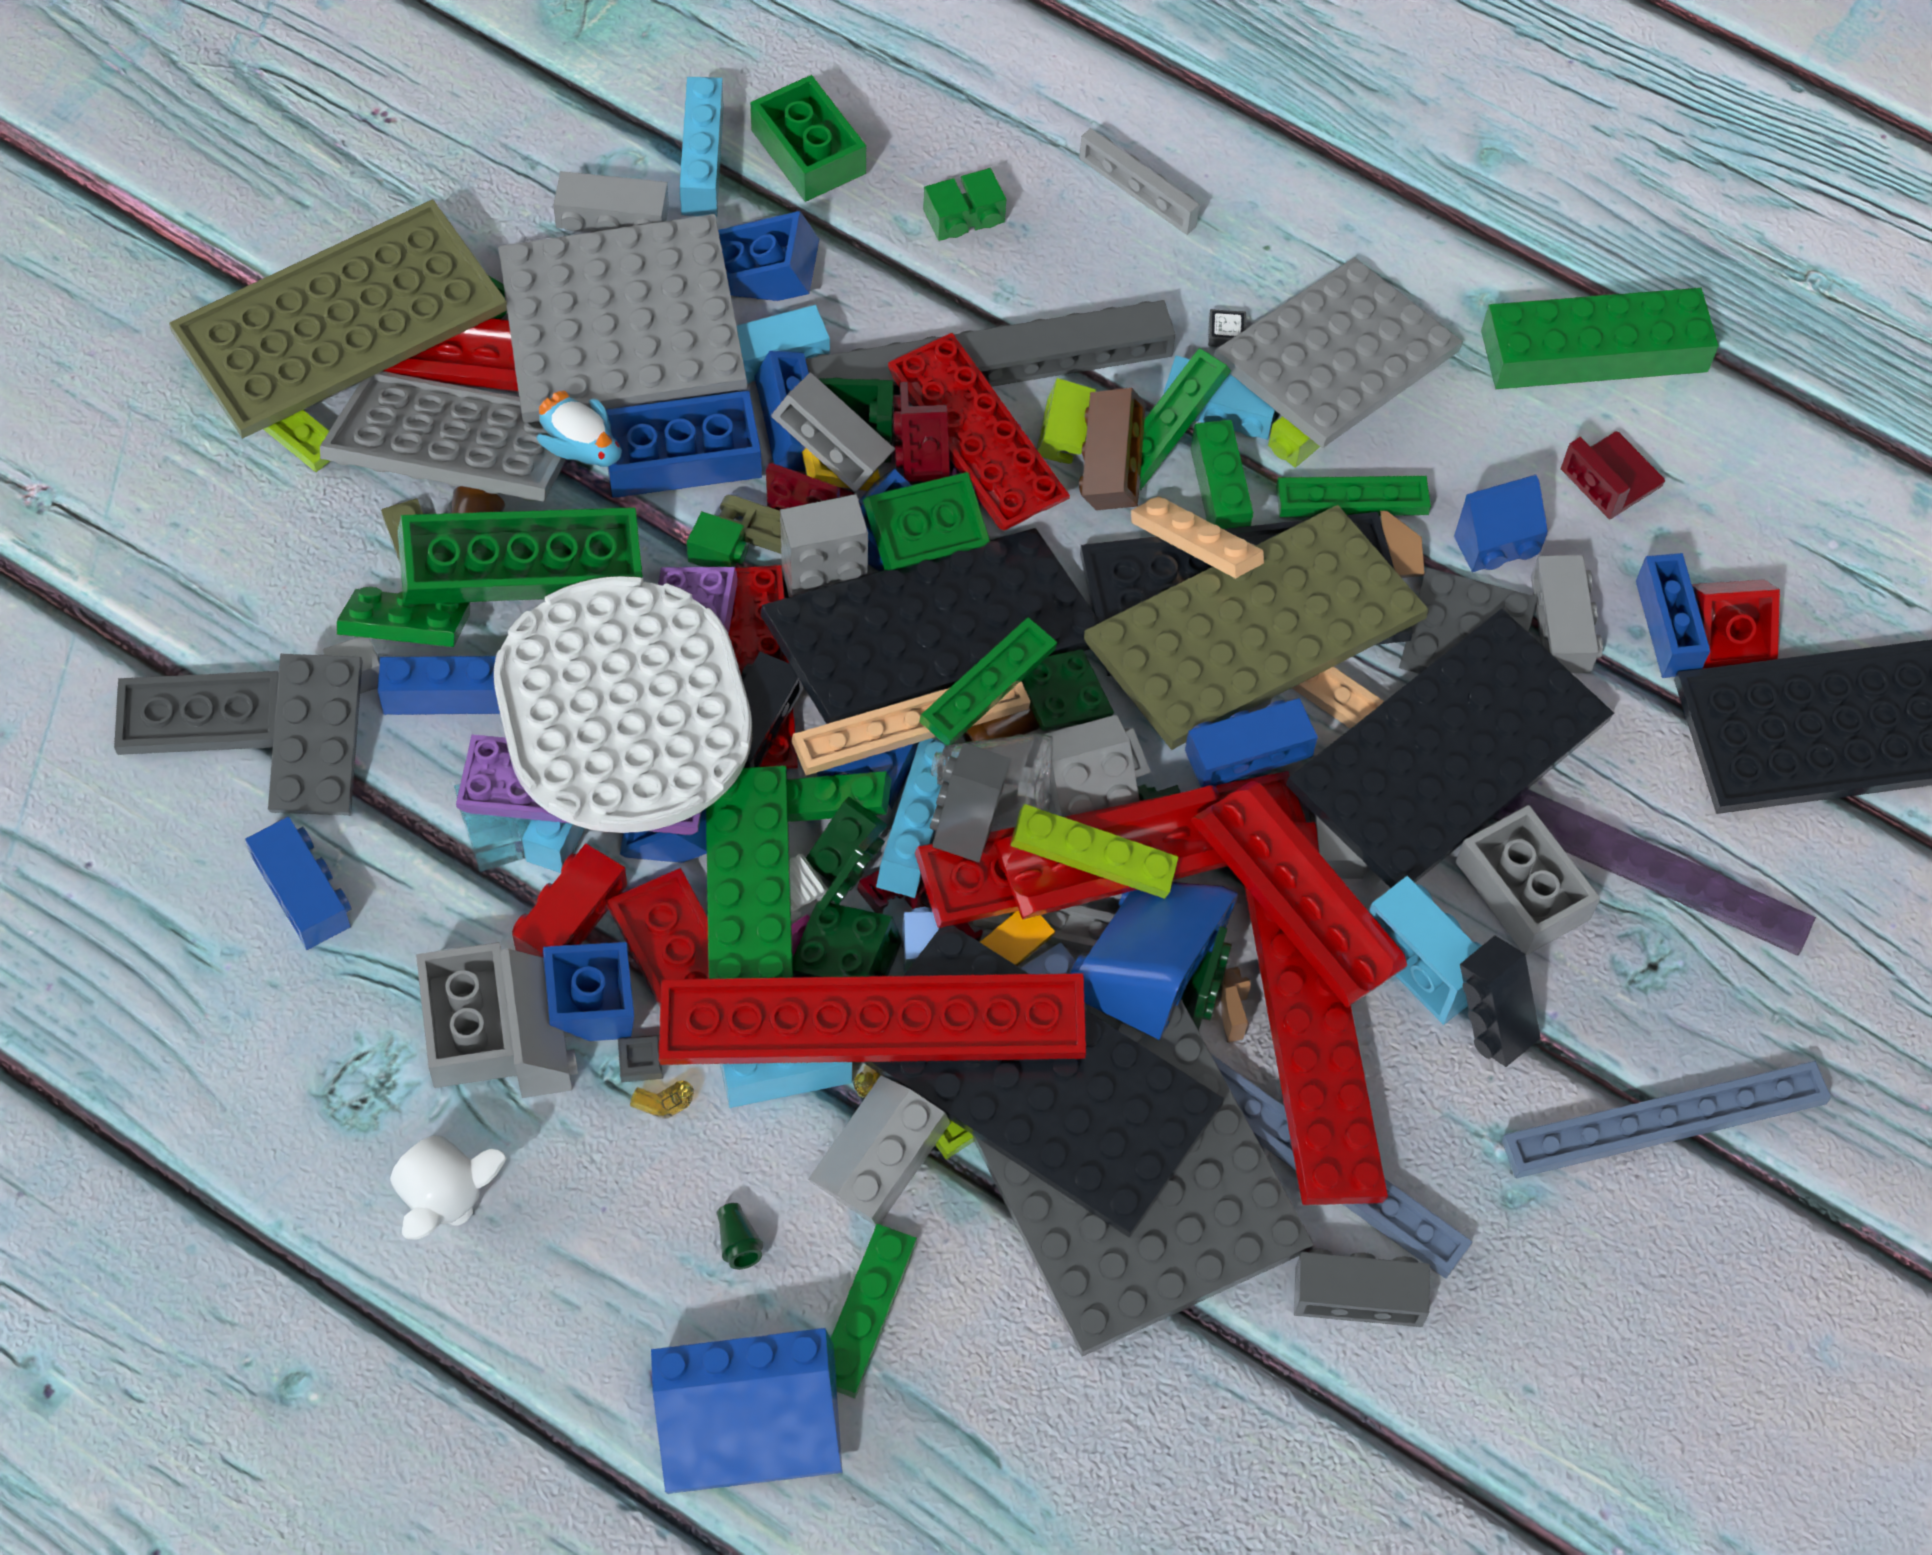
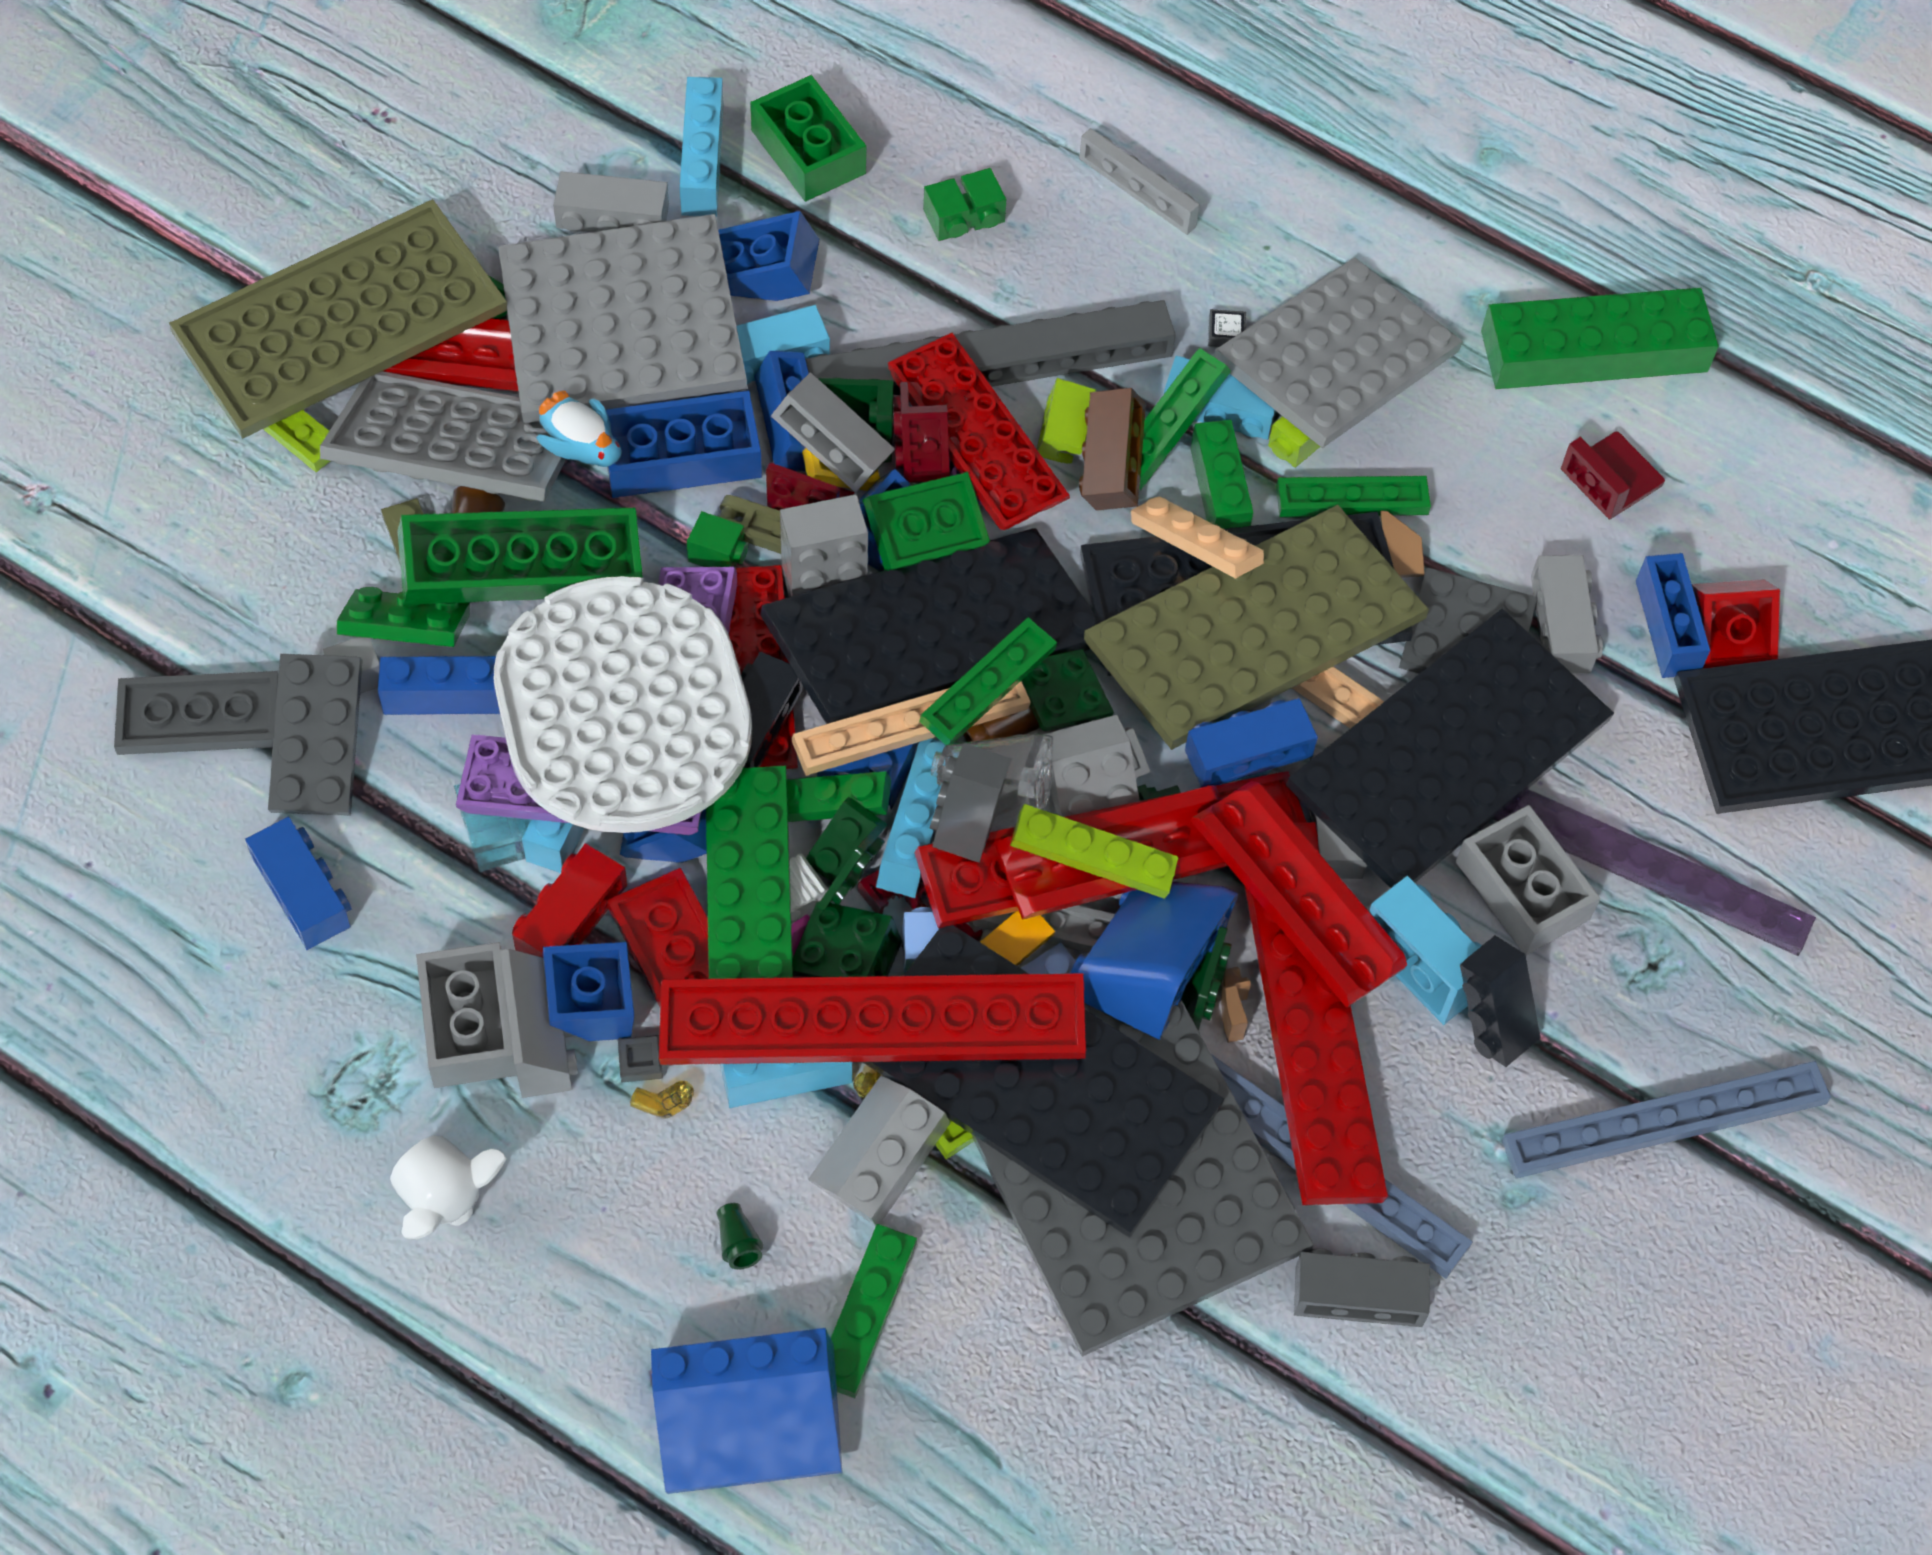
(1502, 524): blue slope -> none

